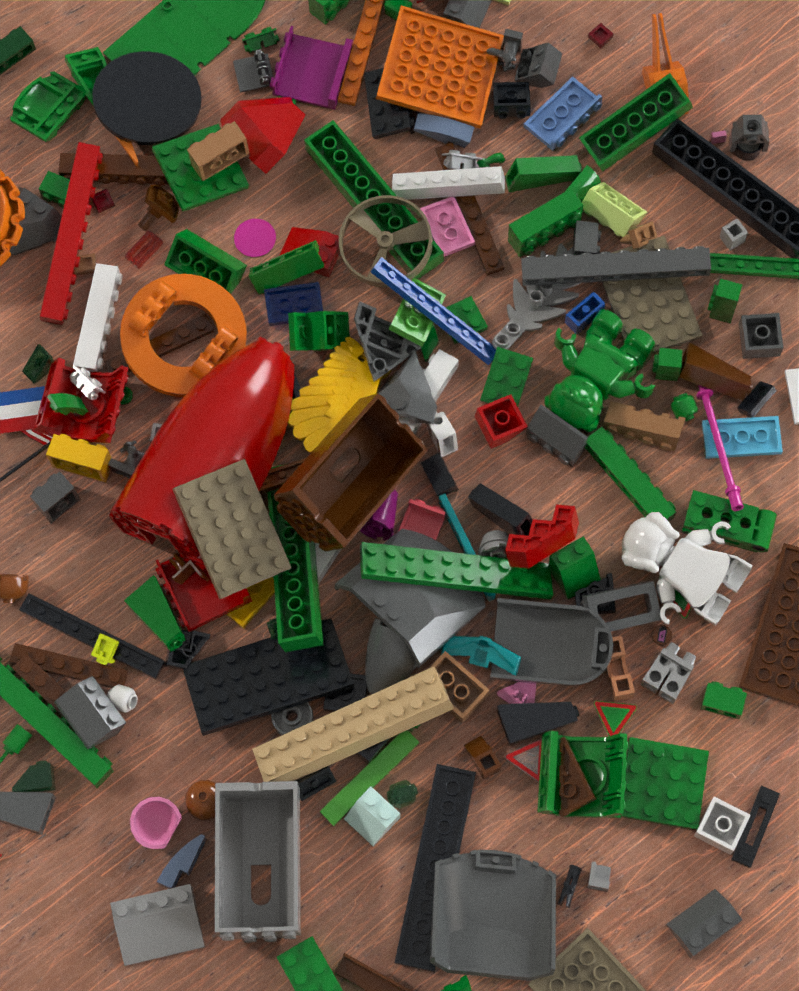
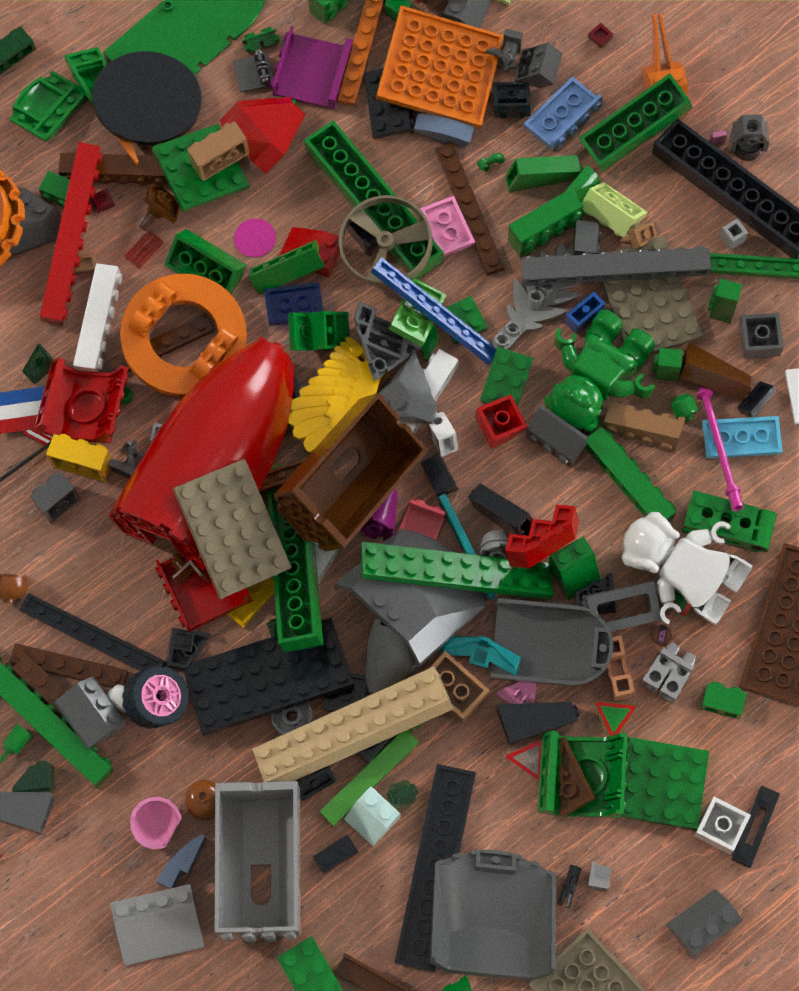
(67, 403): green slope -> none
(92, 386): white hinge -> none
(105, 649): neon yellow bracket -> none
(154, 610): green slope -> none
(155, 697): none -> black wheel
(335, 854): none -> black plate
(362, 237): none -> black panel
(449, 183): white brick -> none
(455, 159): light grey hinge -> none
(483, 757): reddish brown slope -> none

